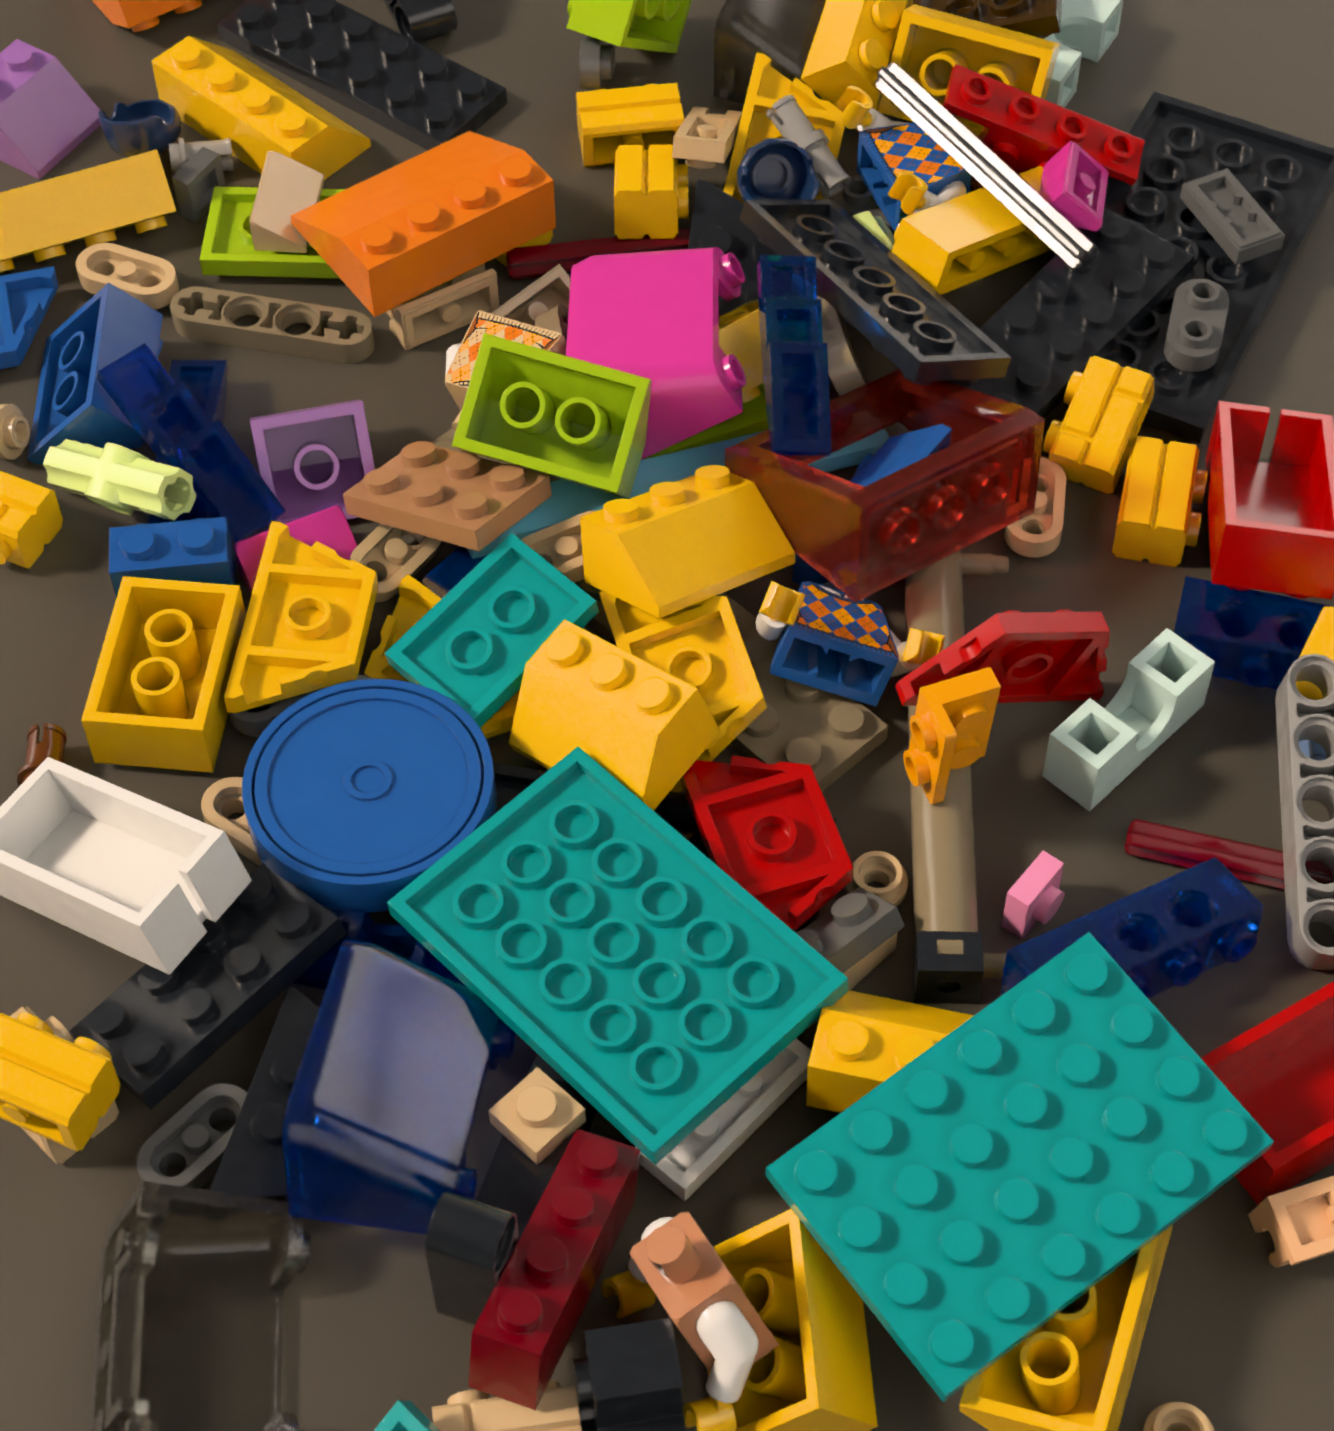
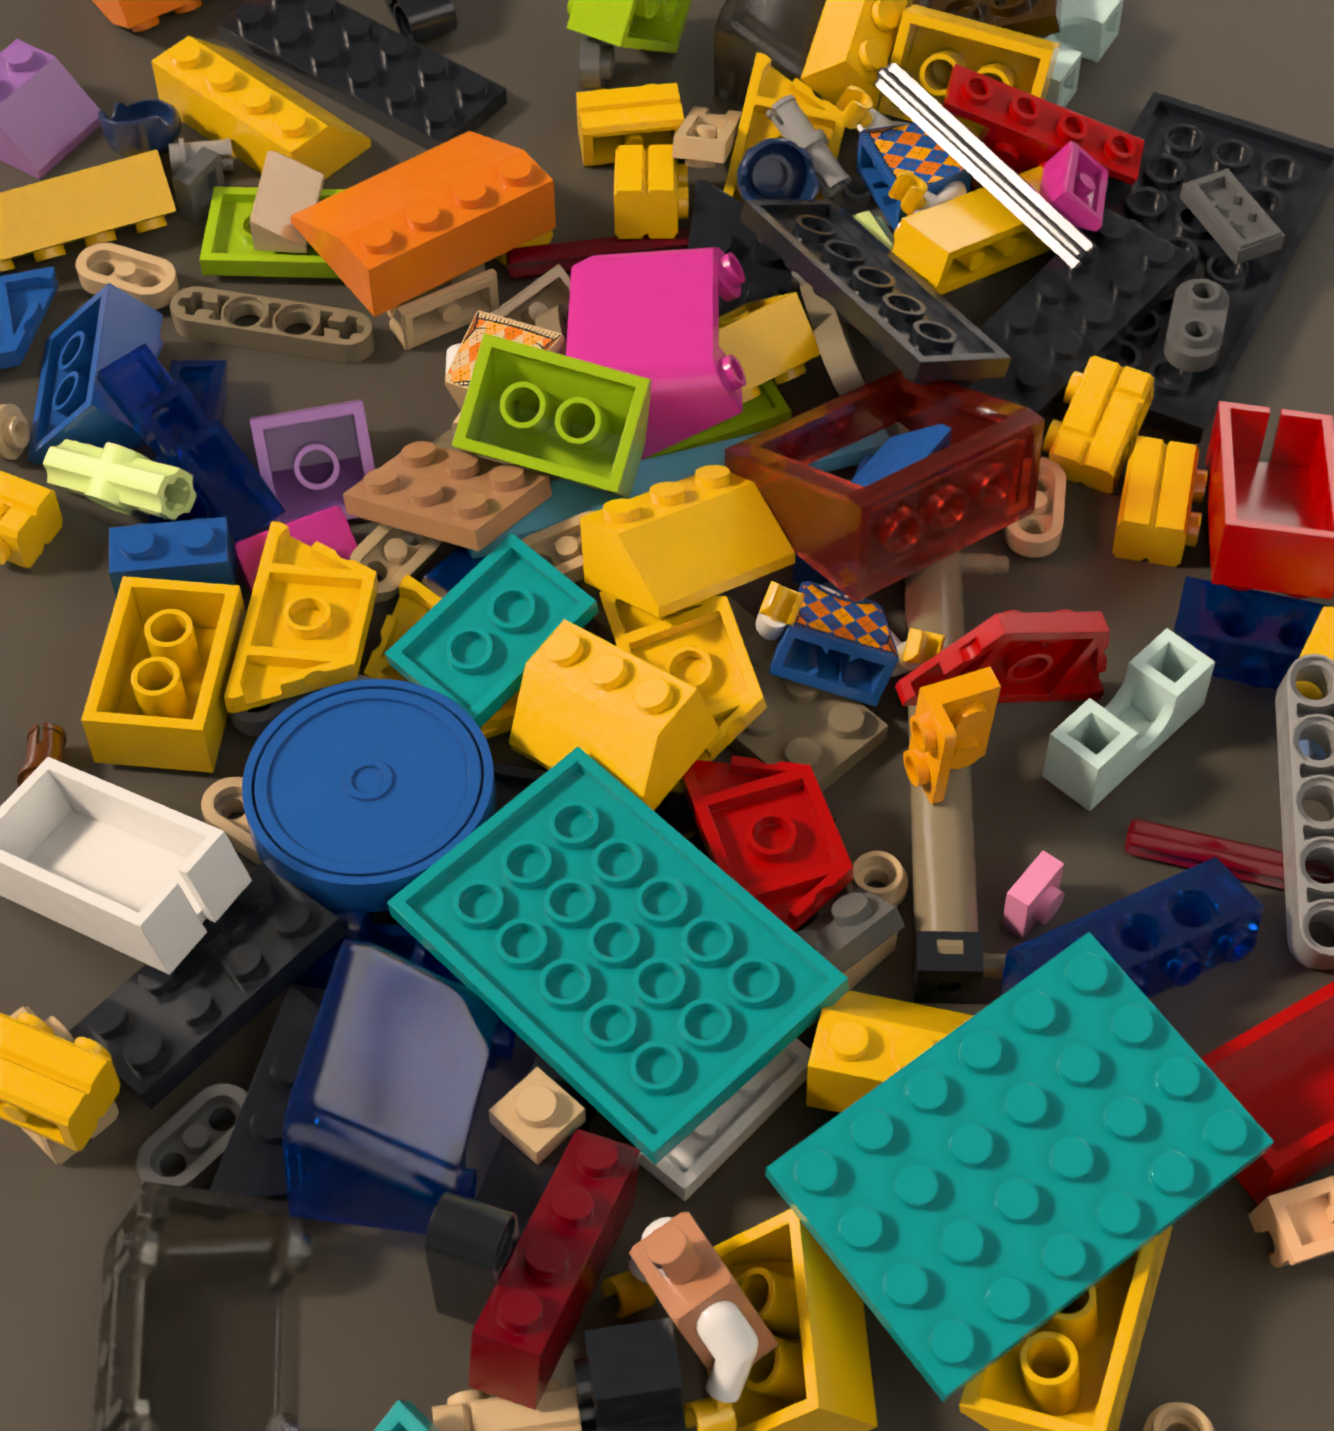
(793, 356): clear blue slope -> none

